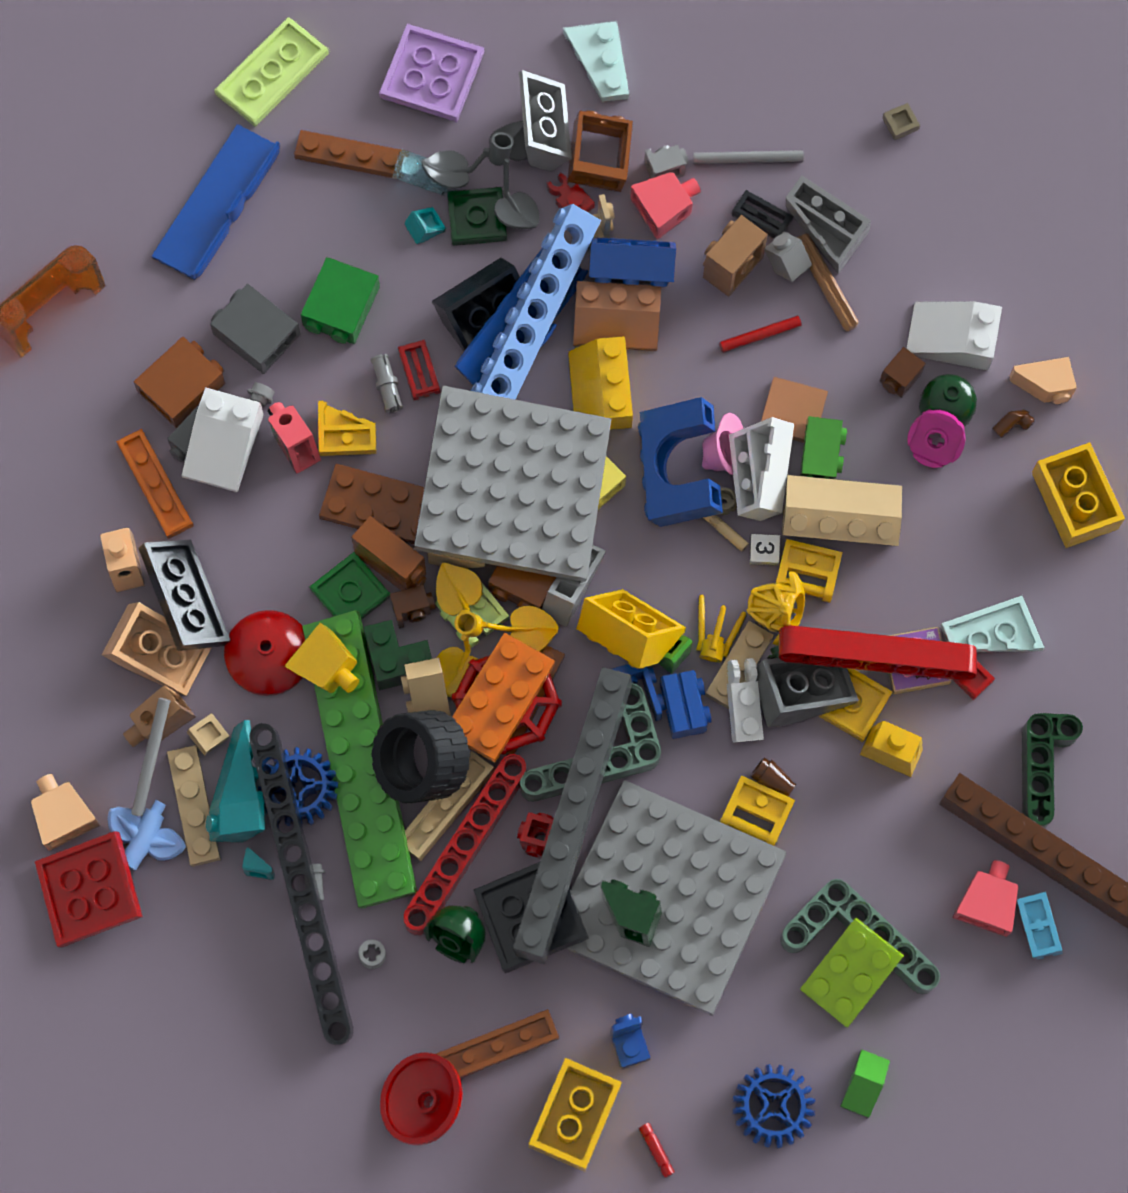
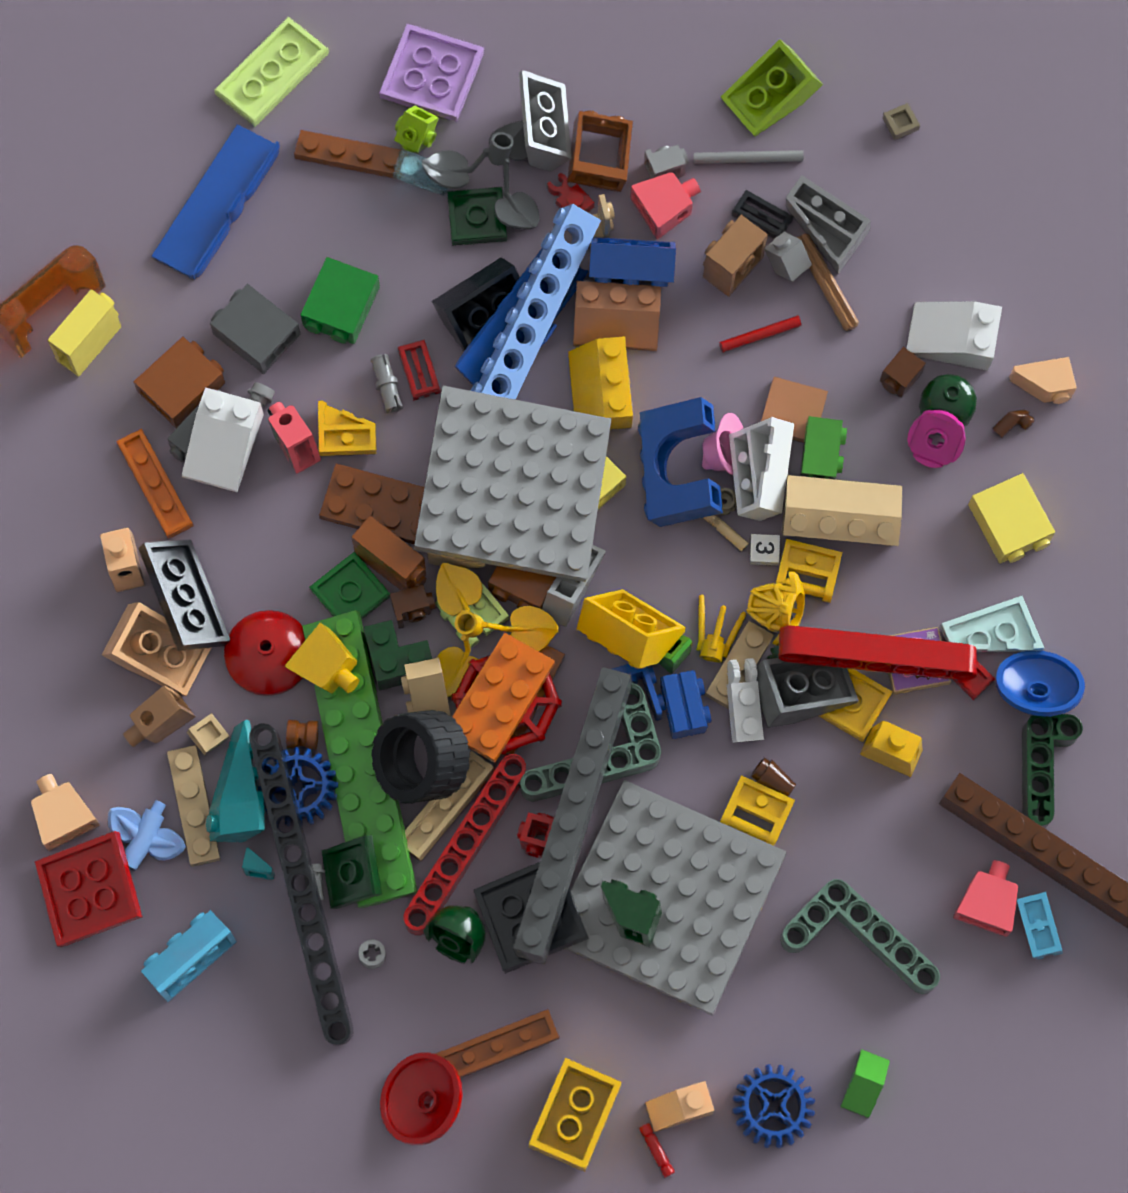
(85, 332): none -> light yellow brick
(150, 756): light grey bar -> none
(188, 955): none -> medium azure slope
(302, 734): none -> dark orange wheel
(351, 872): none -> dark green tile
(416, 129): none -> lime brick
(424, 224): teal slope -> none
(602, 57): light aqua wing -> none
(629, 1041): blue bracket -> none
(680, 1106): none -> light nougat slope
(771, 88): none -> lime slope
(851, 972): lime plate -> none
(1012, 519): none -> light yellow brick
(1040, 683): none -> blue dish
(1078, 495): yellow brick -> none

